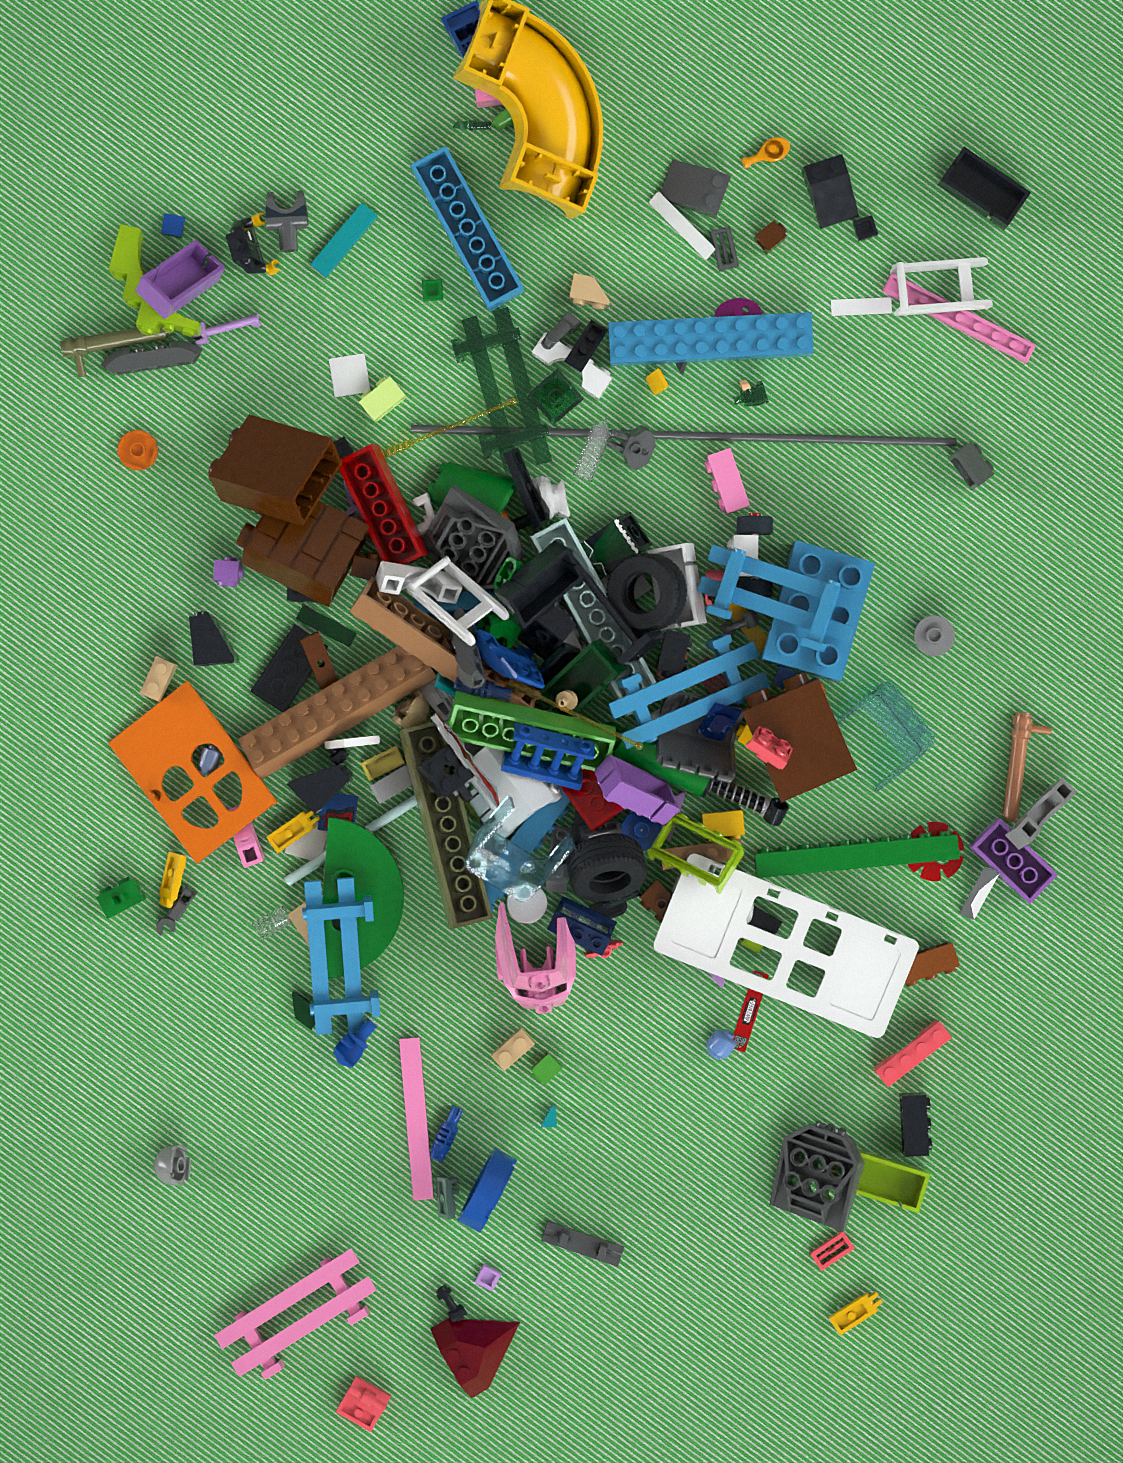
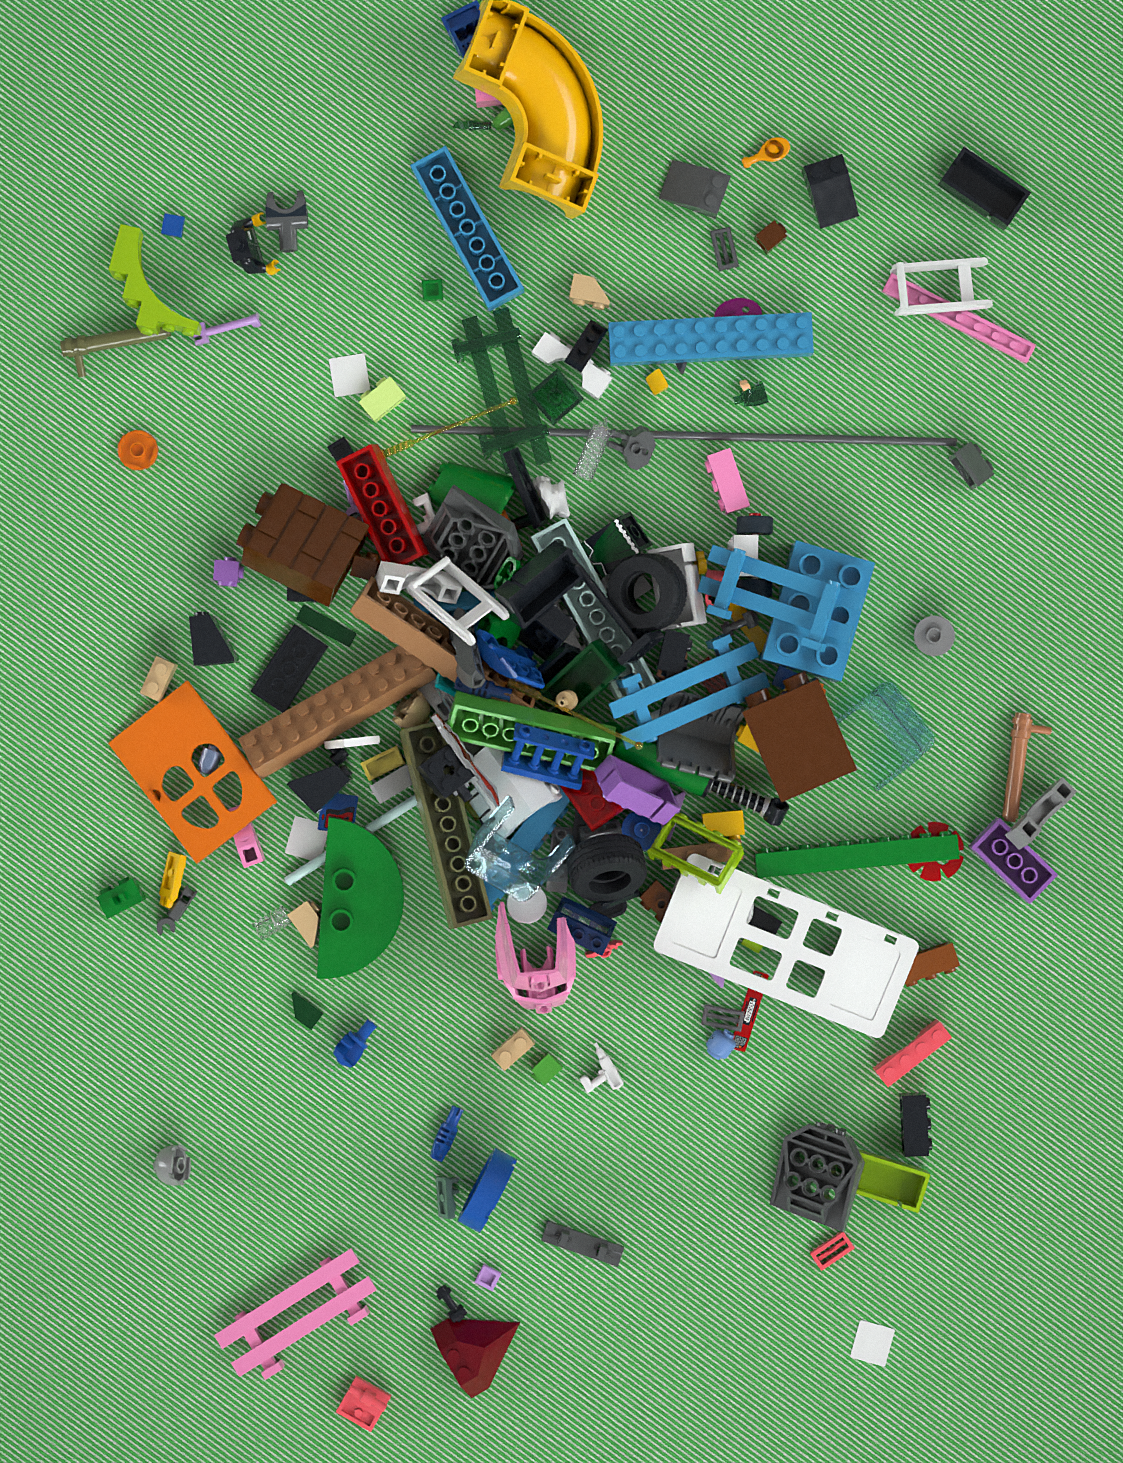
(177, 354): dark grey brick -> none
(179, 279): medium lavender piece -> none
(275, 469): reddish brown brick -> none
(292, 831): yellow hinge -> none
(315, 651): reddish brown tile -> none
(344, 240): teal tile -> none
(346, 910): dark azure fence -> none
(416, 1118): bright pink tile -> none
(550, 1119): teal slope -> none
(567, 324): dark grey piece -> none
(608, 1072): none -> white piece
(682, 225): white sticker -> none
(701, 562): none -> yellow tile
(718, 721): clear blue piece -> none
(719, 1025): none -> flat silver tile
(770, 748): coral plate -> none
(855, 1312): yellow hinge -> none
(861, 306): white sticker -> none
(865, 228): black tile -> none
(872, 1343): none -> white sticker
(979, 893): dark grey sticker -> none

